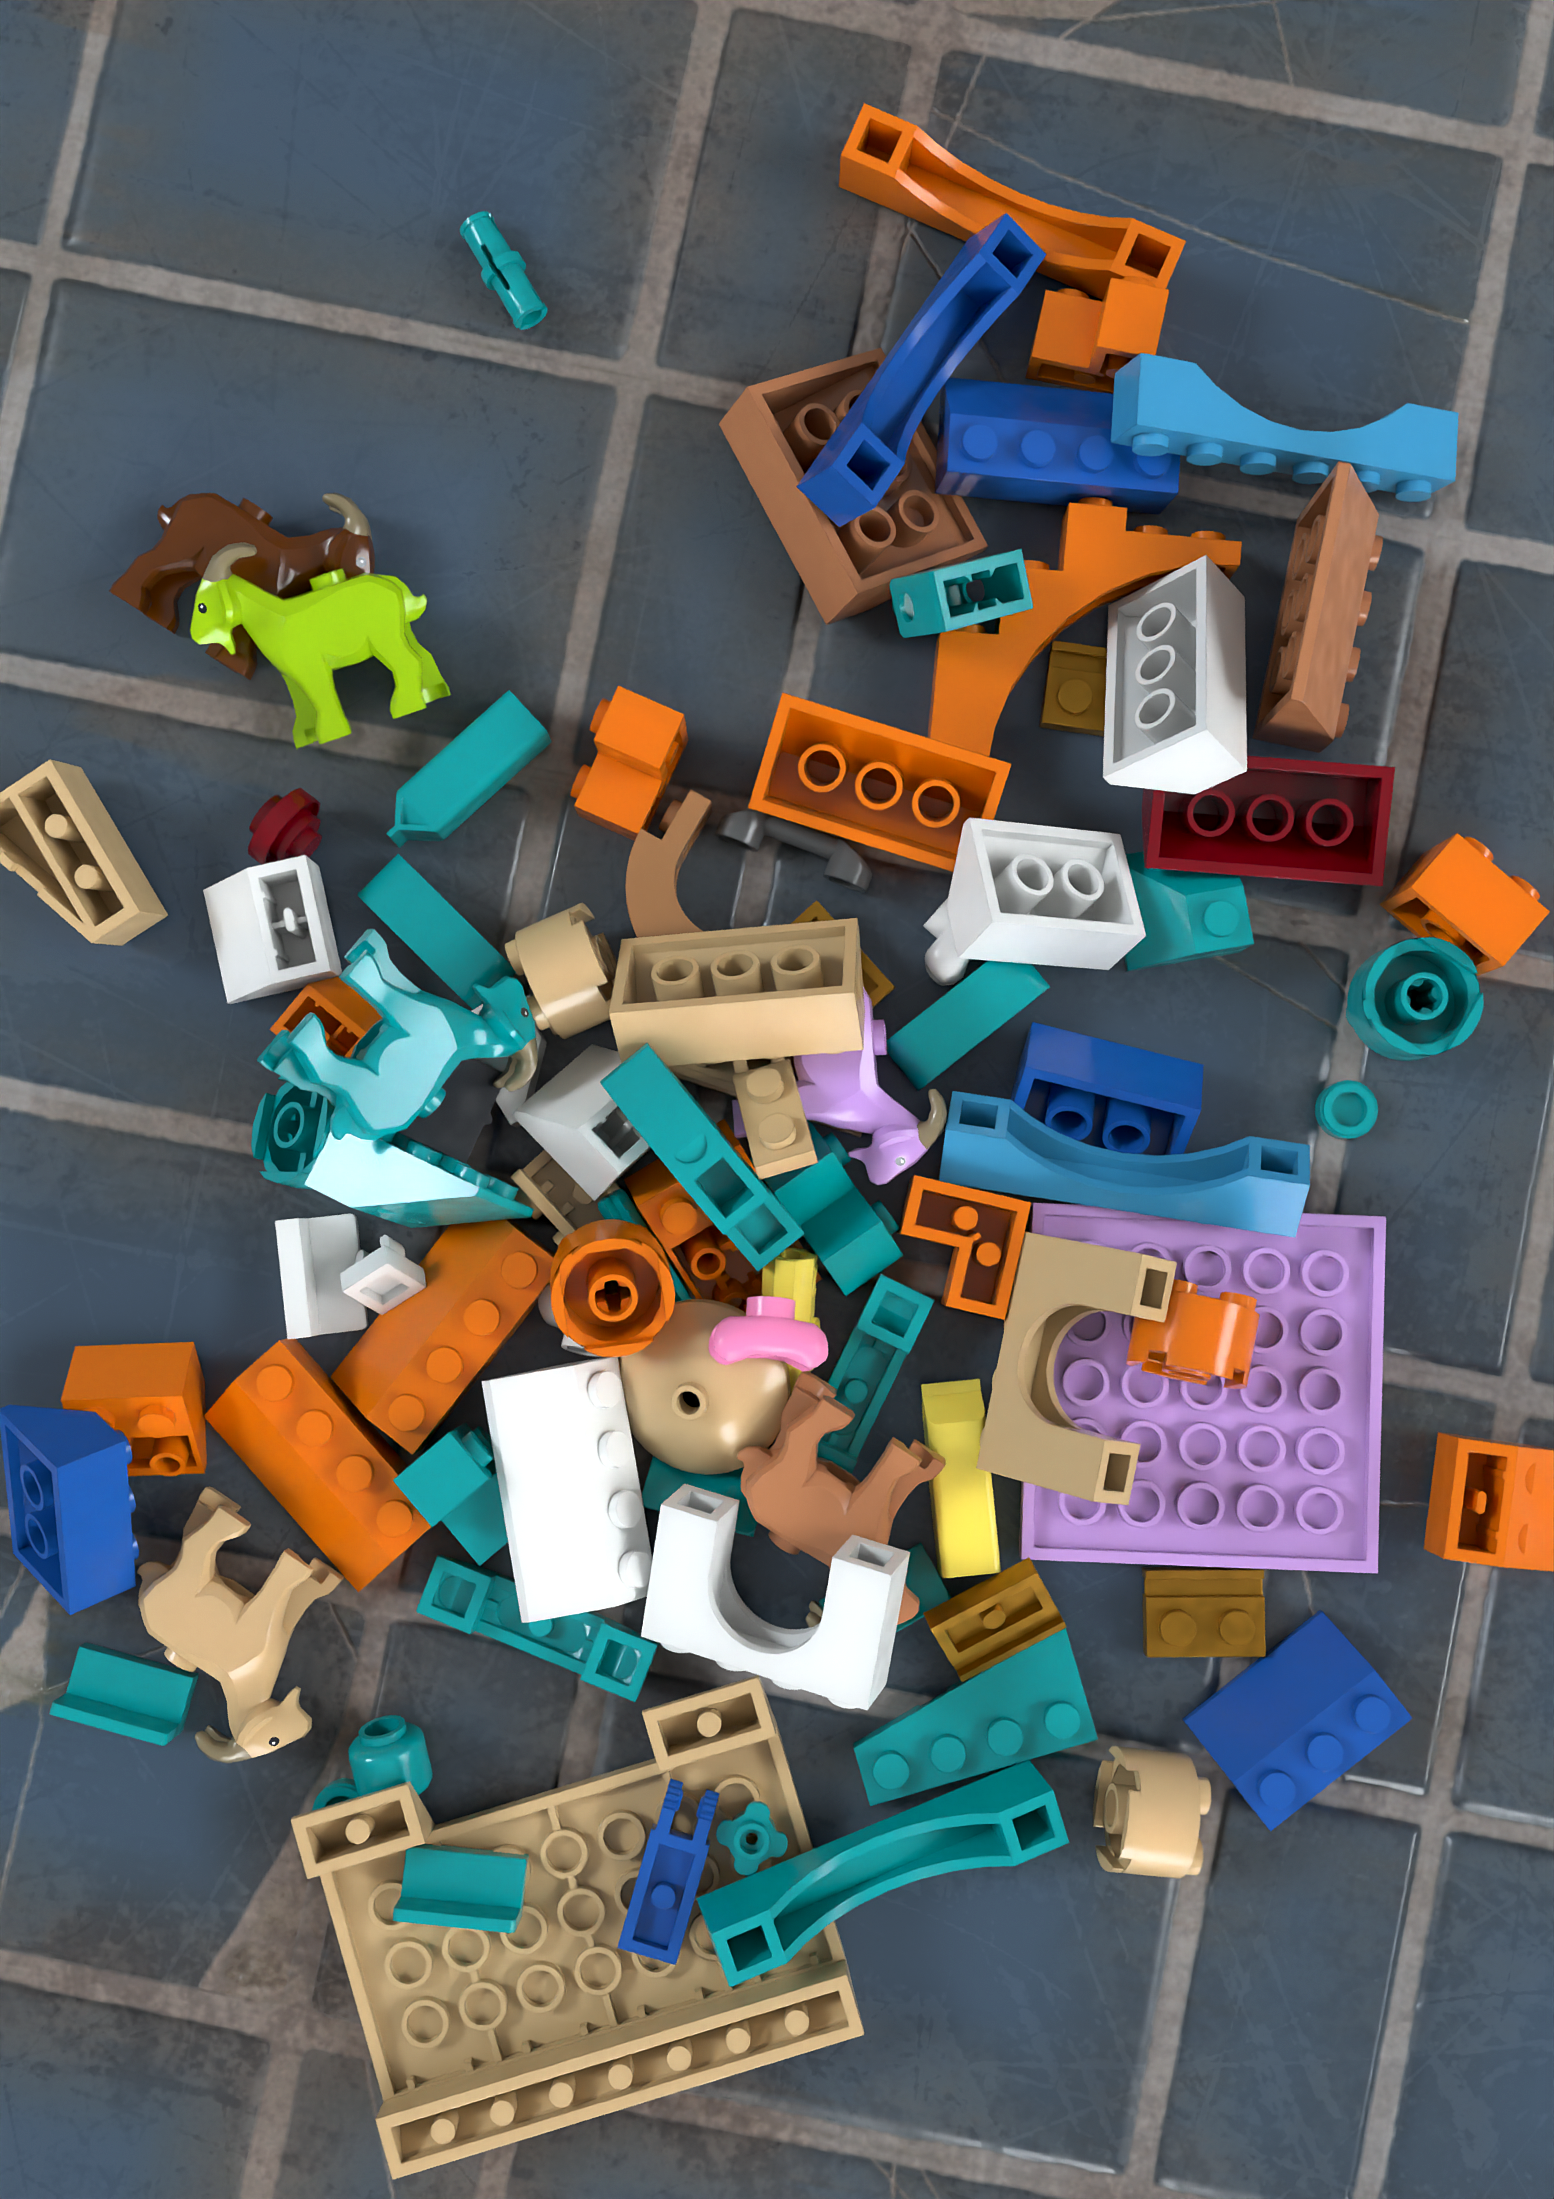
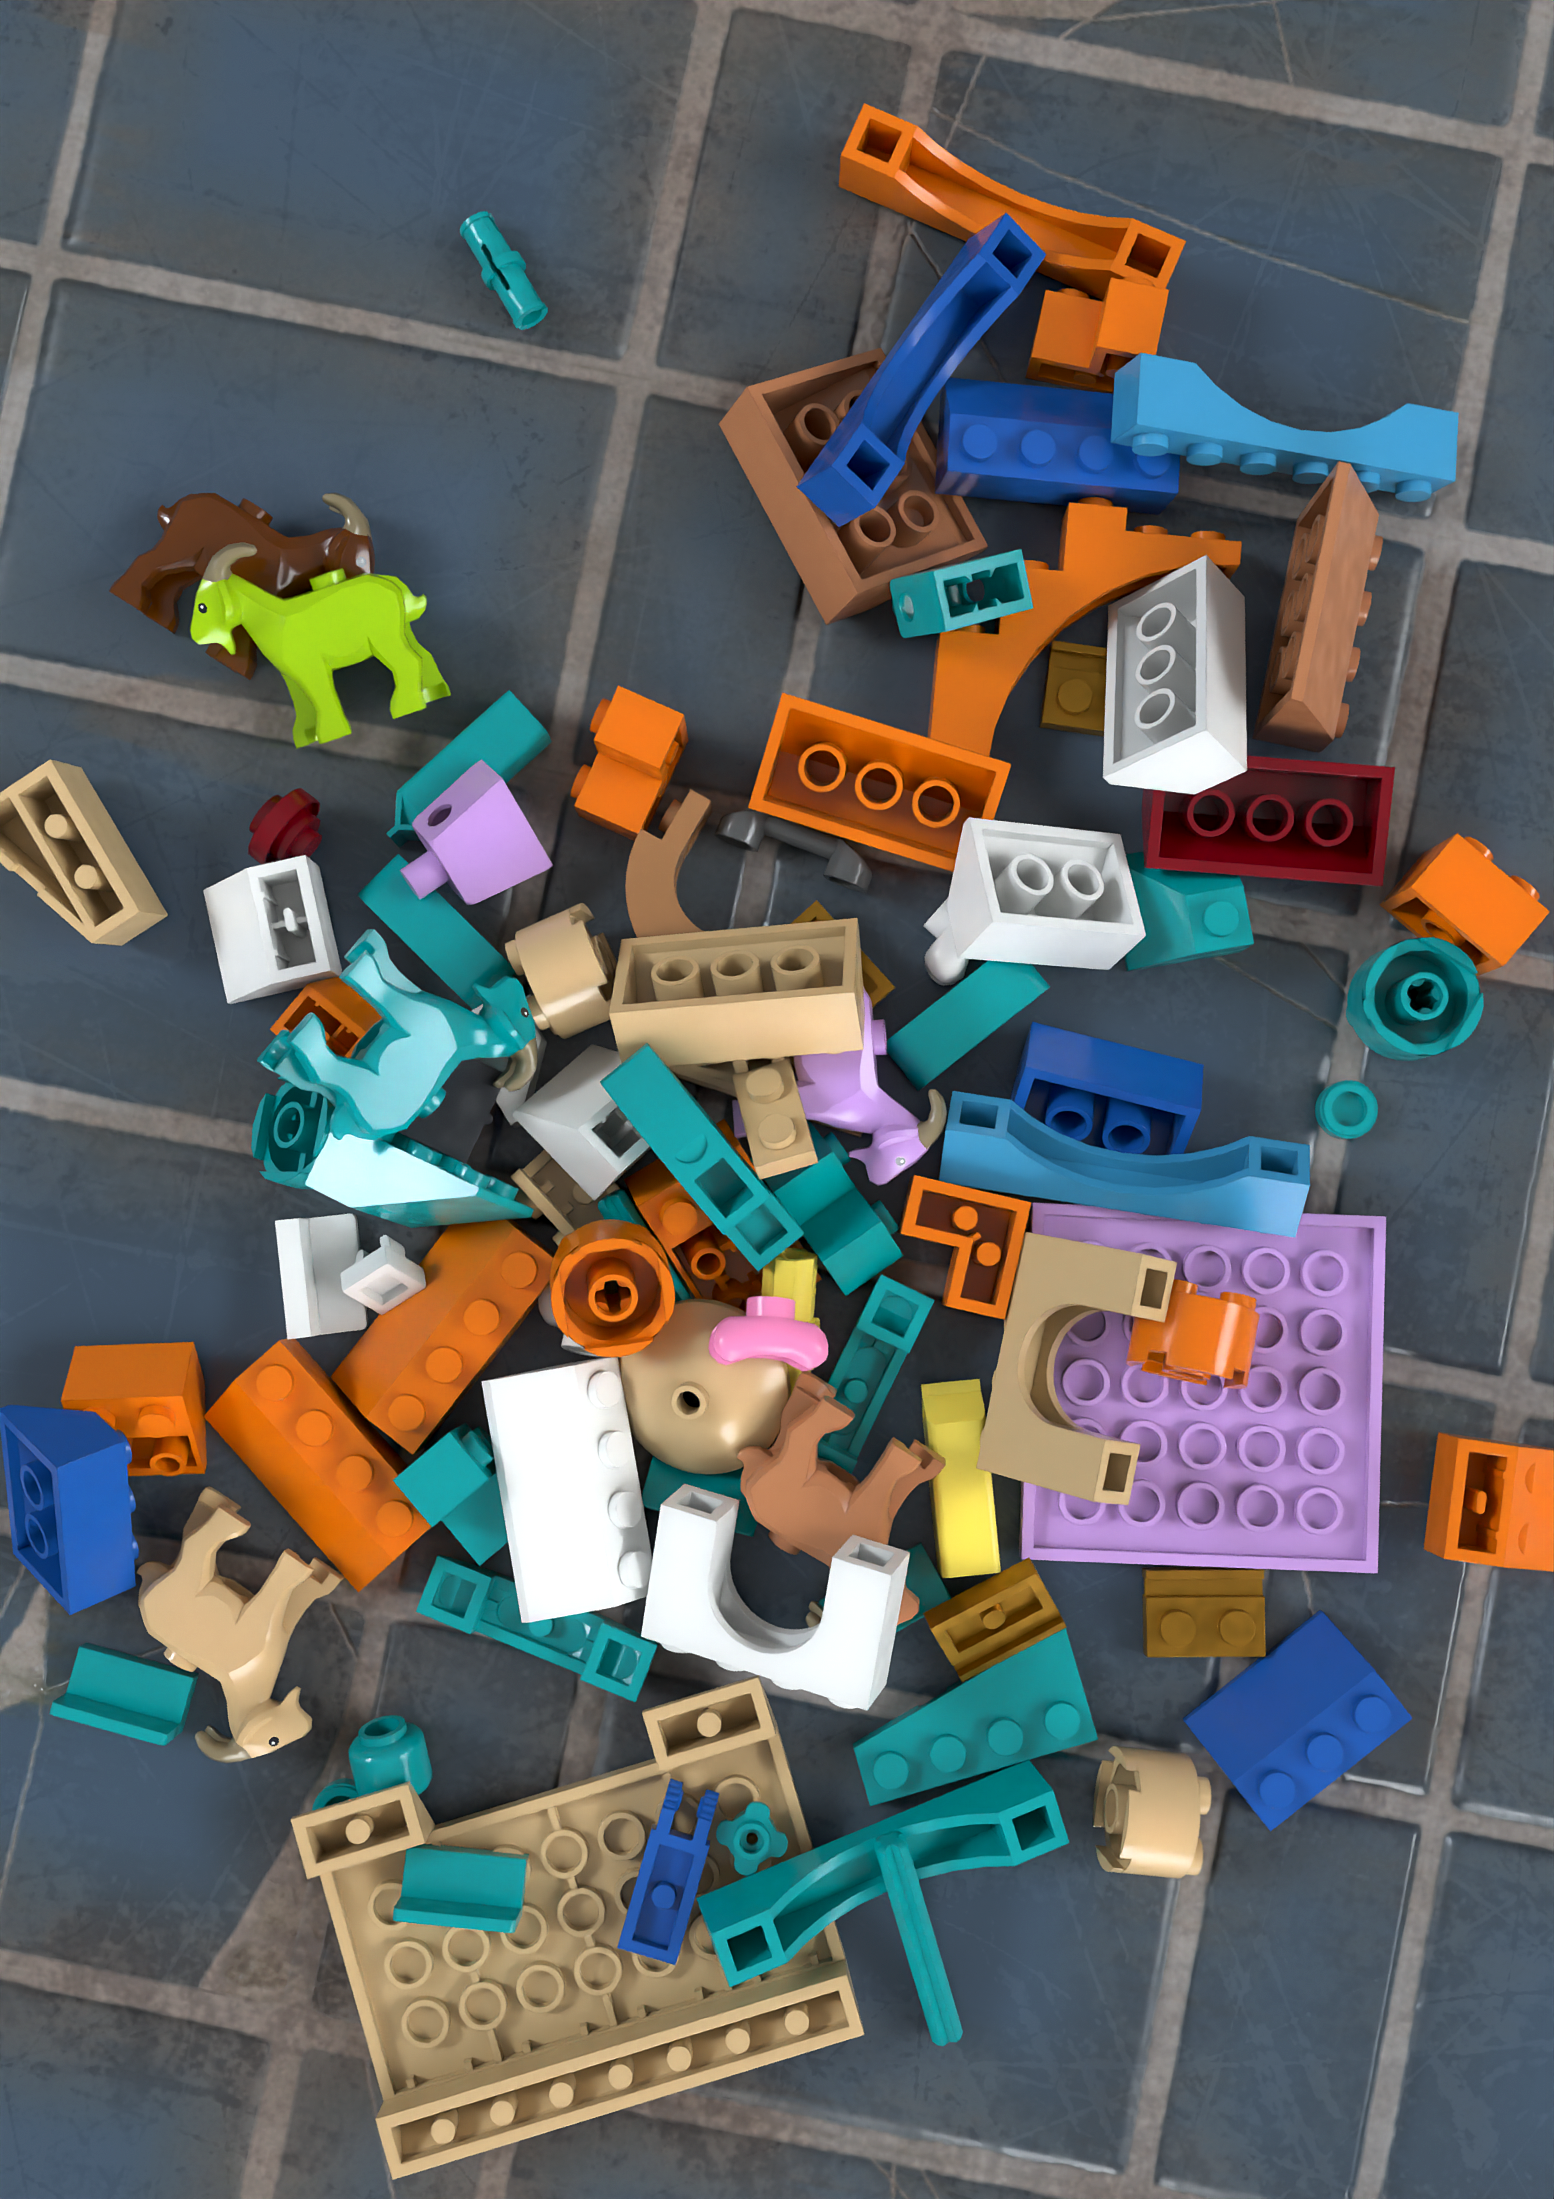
(474, 840): none -> lavender torso
(918, 1938): none -> teal axle

